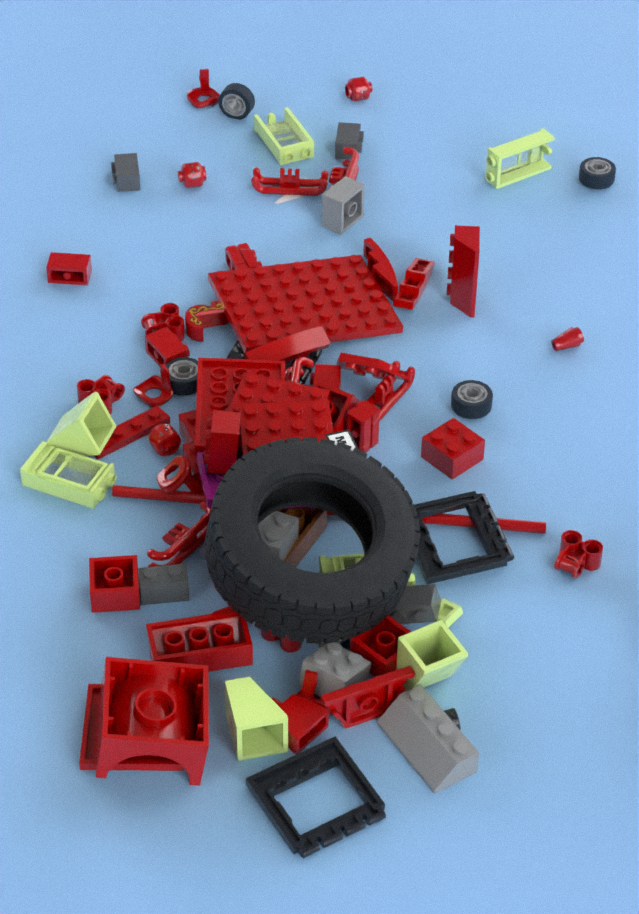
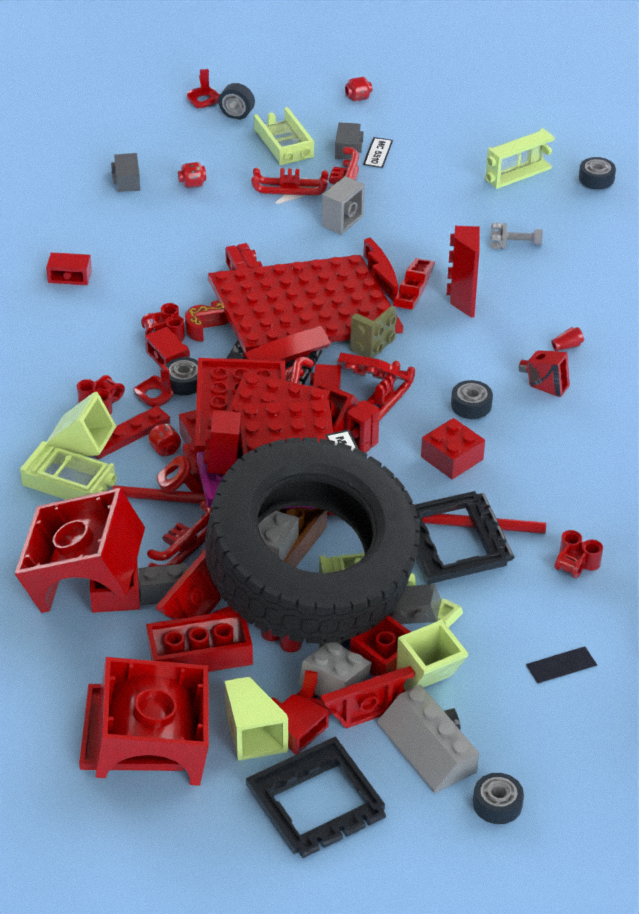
(80, 538): none -> red piece
(192, 593): none -> red wing
(370, 336): none -> olive bracket
(378, 152): none -> sticker
(498, 798): none -> black wheel
(535, 237): none -> light grey bar
(547, 371): none -> red torso
(561, 664): none -> black sticker

